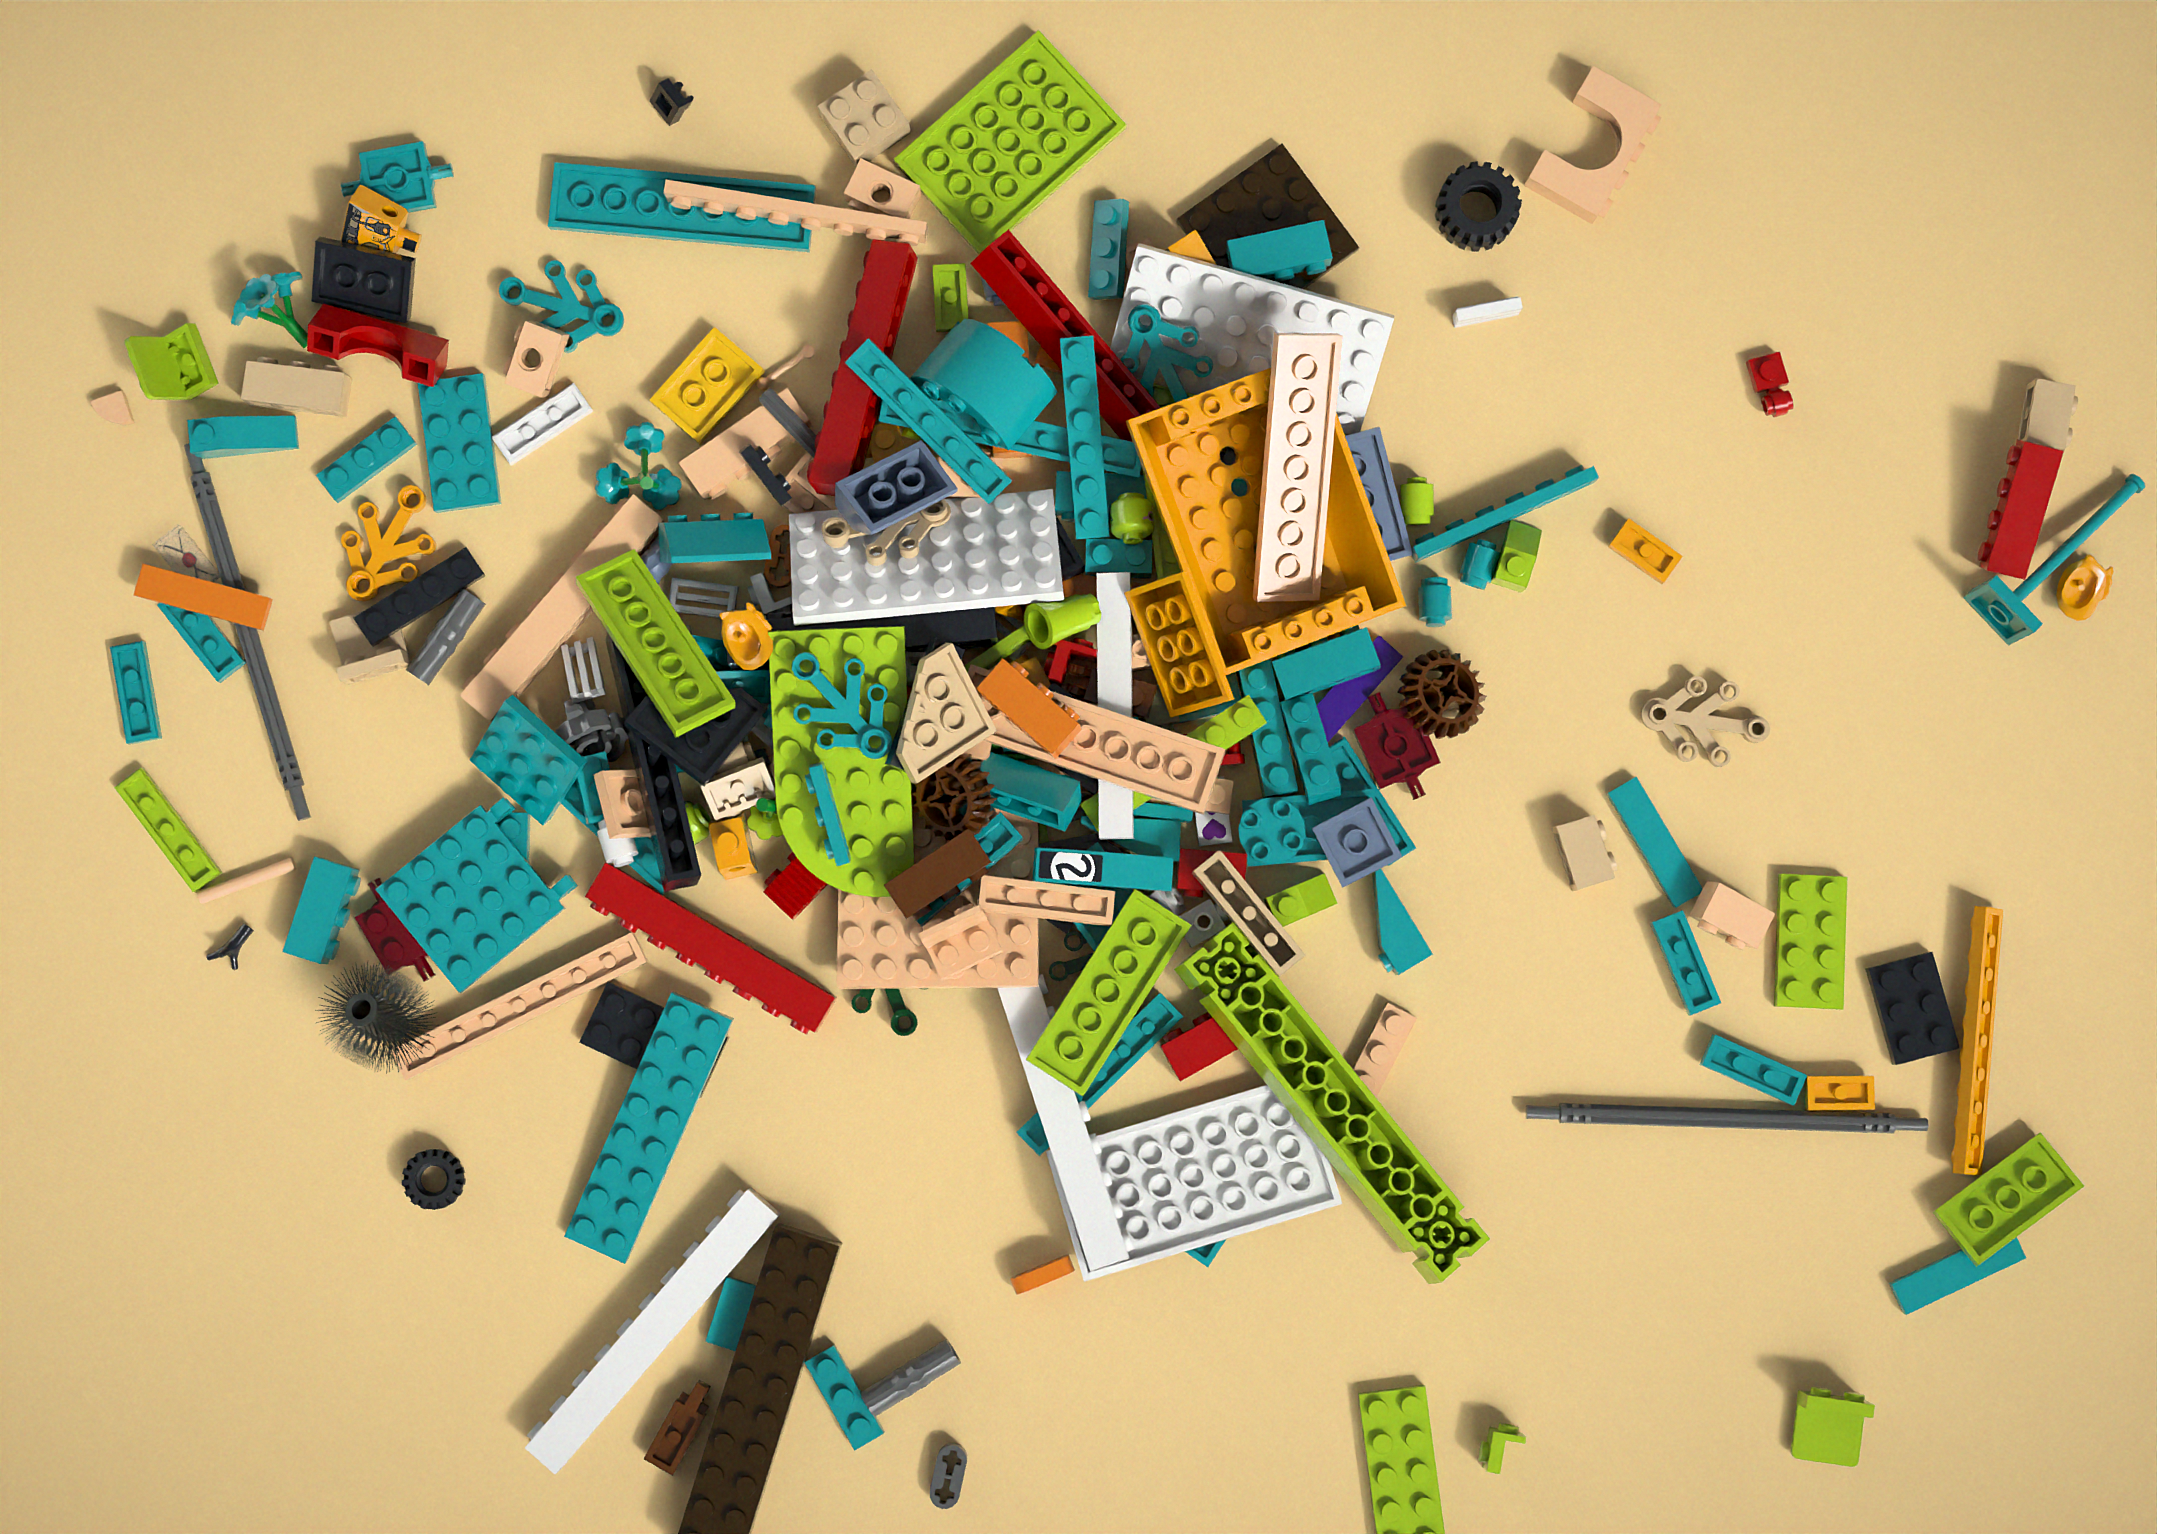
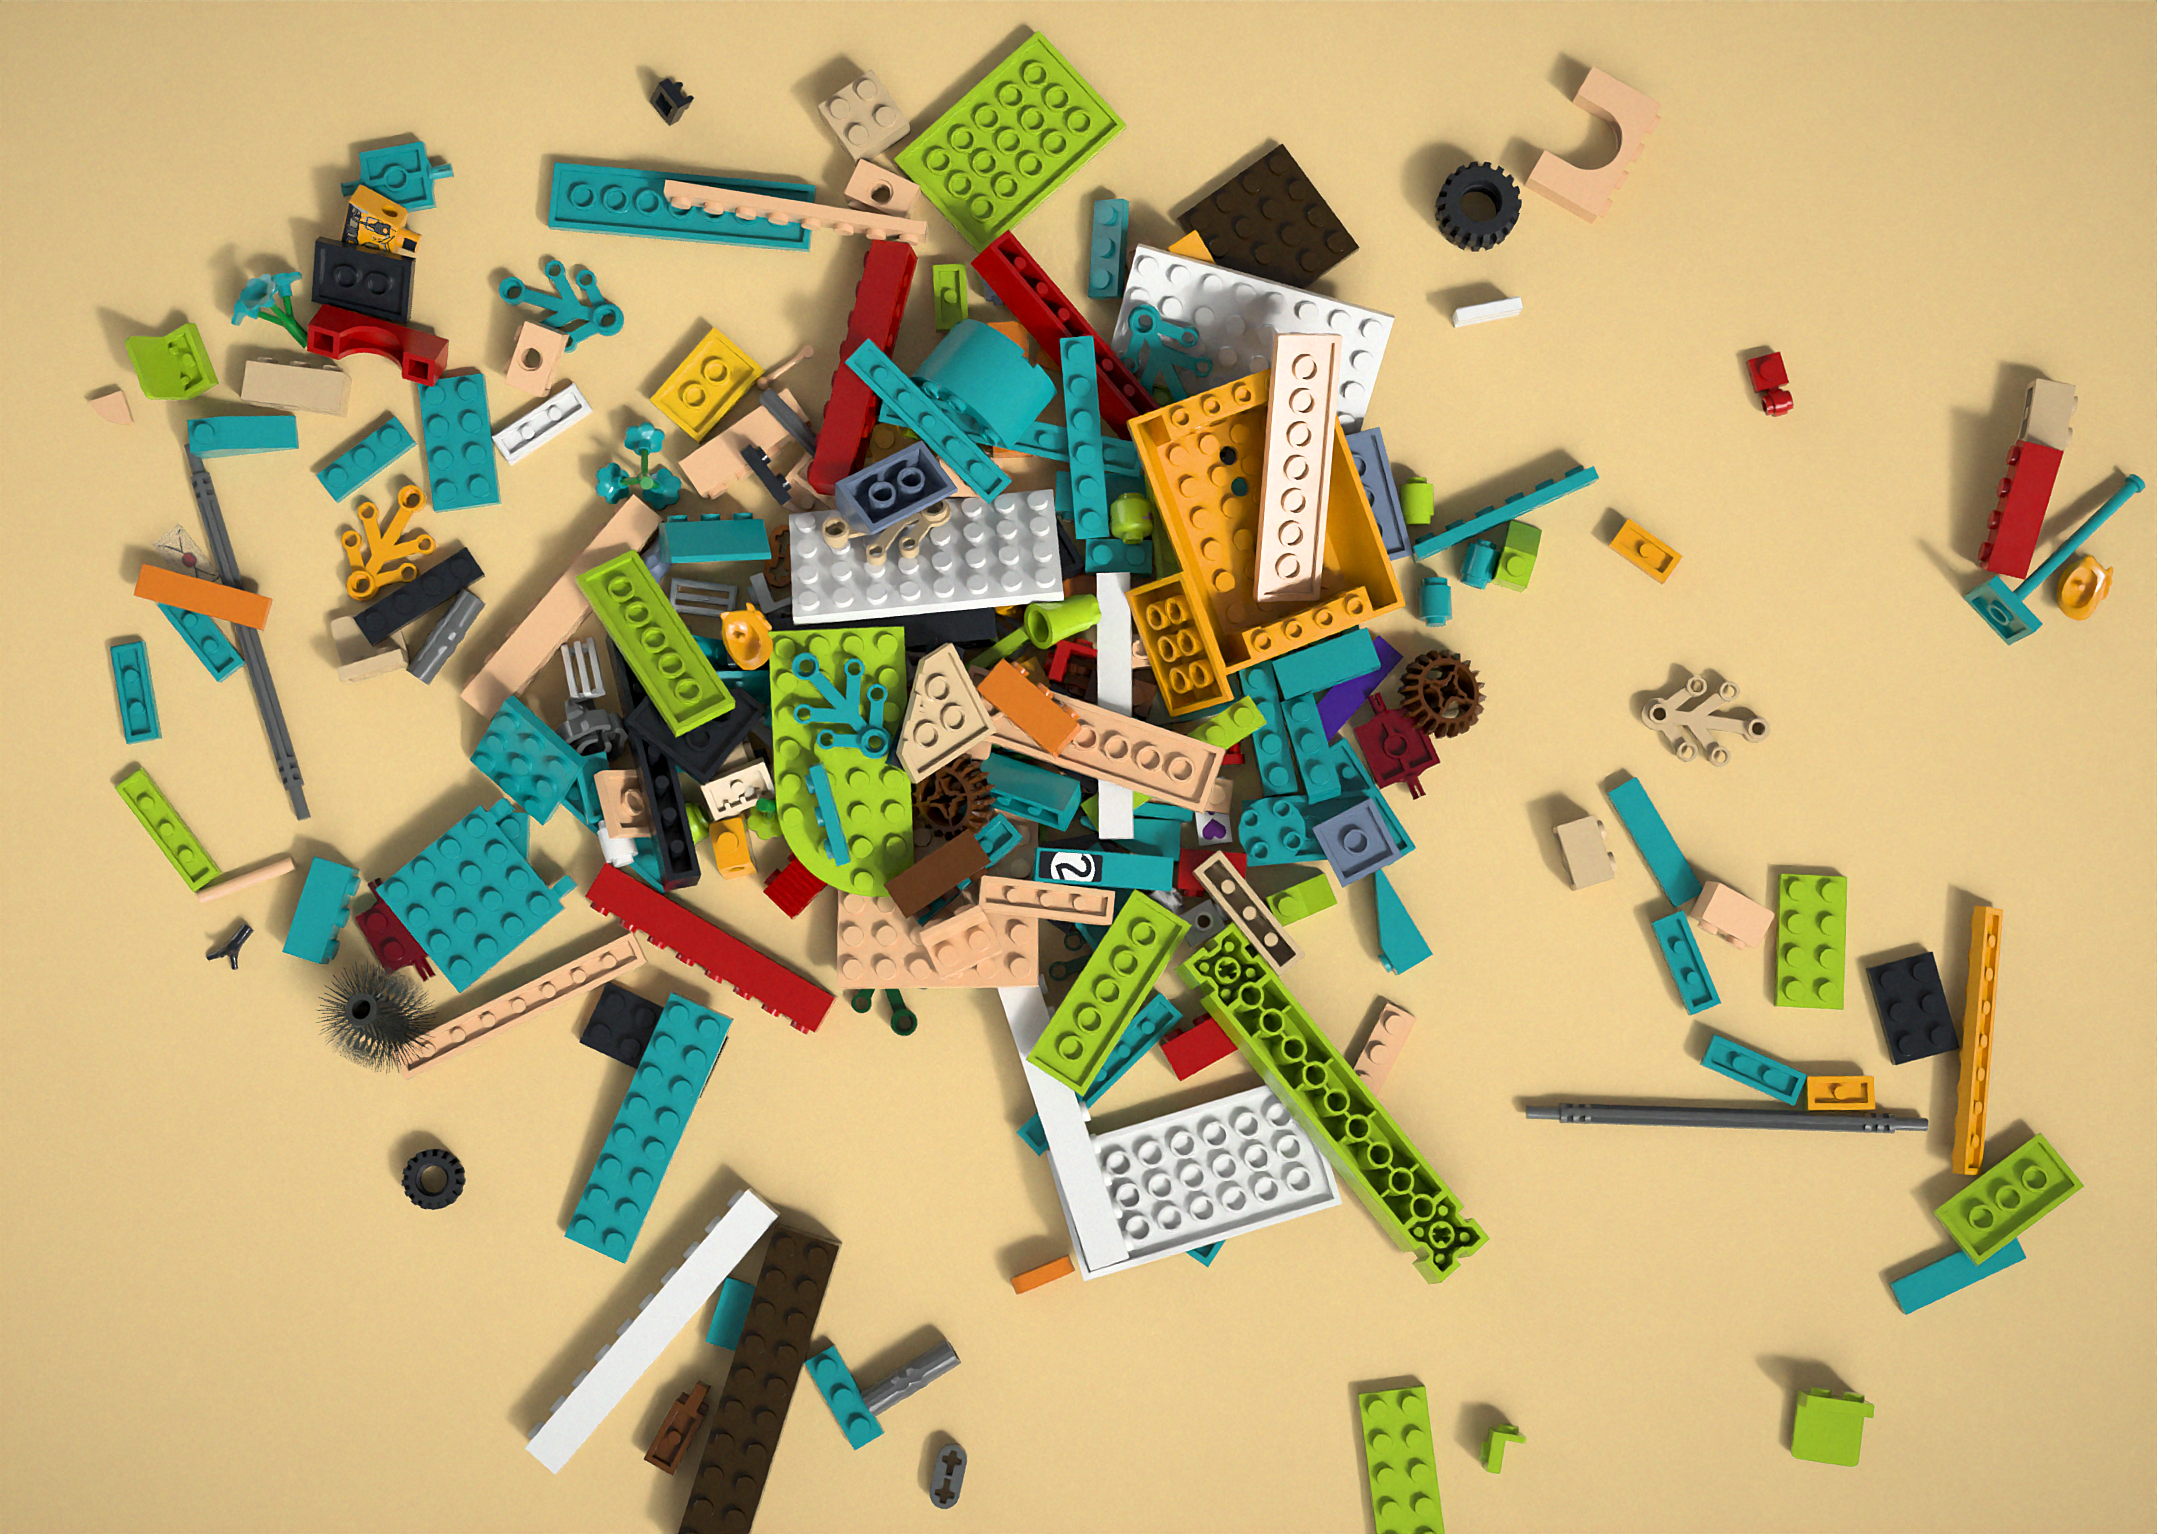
(1282, 252): teal brick -> none

